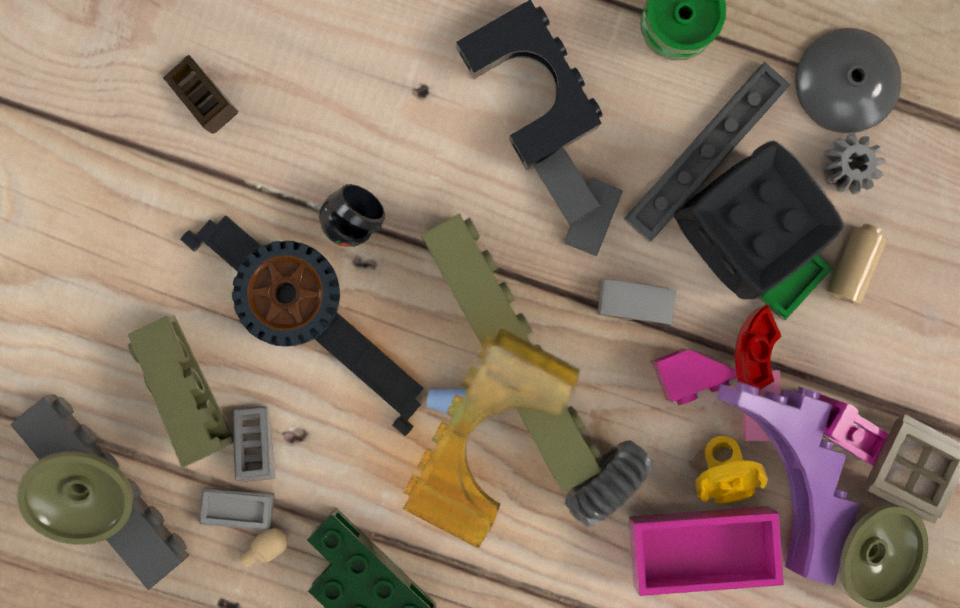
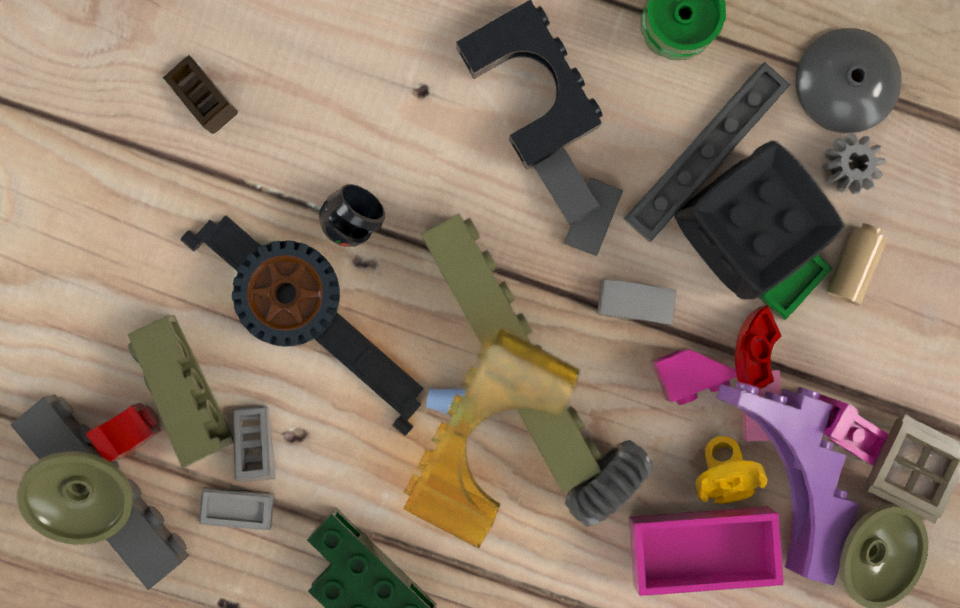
(125, 432): none -> red arch
(265, 547): tan cylinder -> none

